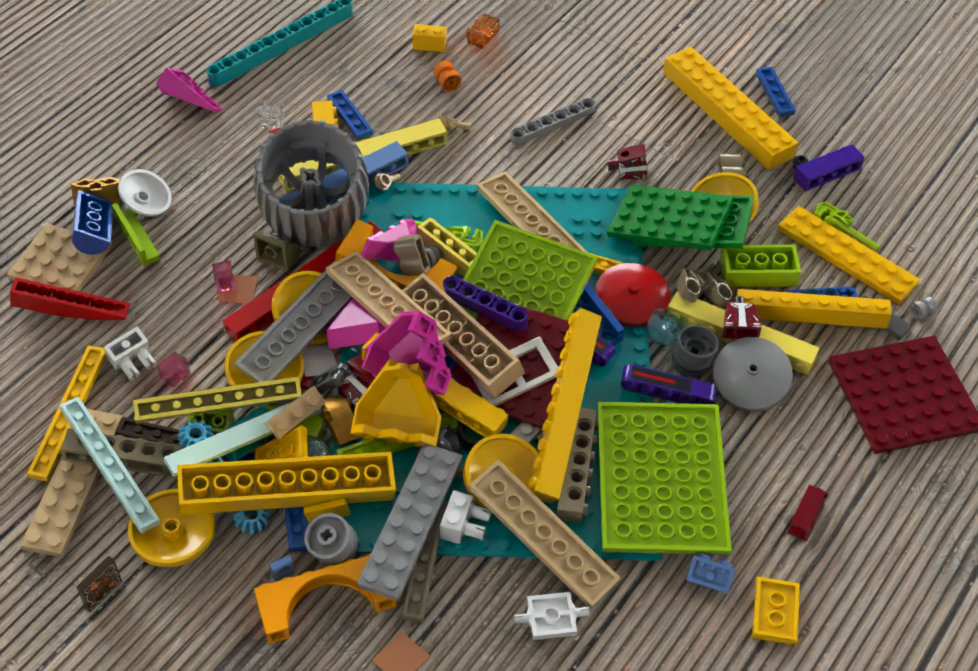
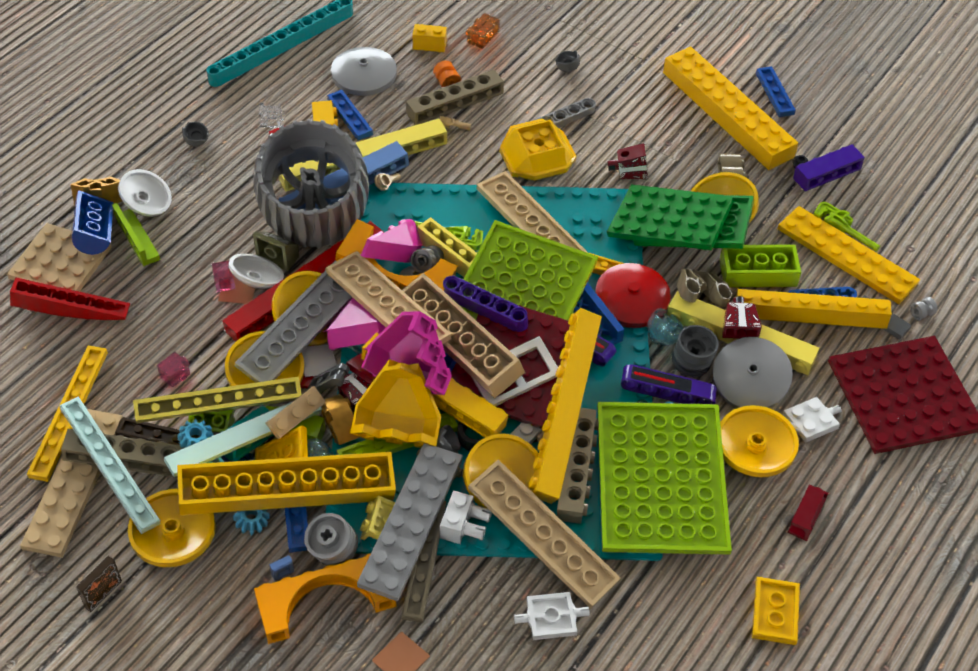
(128, 348): white brick -> none
(182, 86): dark pink wedge -> none
(195, 133): none -> dark grey hair
(255, 271): none -> white dish
(337, 507): yellow tile -> none
(363, 71): none -> light grey dish
(378, 513): none -> light yellow bracket
(412, 255): dark tan brick -> none
(454, 97): none -> dark tan brick
(537, 150): none -> yellow piece
(568, 61): none -> dark grey hair
(710, 573): medium blue bracket -> none
(758, 441): none -> yellow dish
(812, 419): none -> white plate

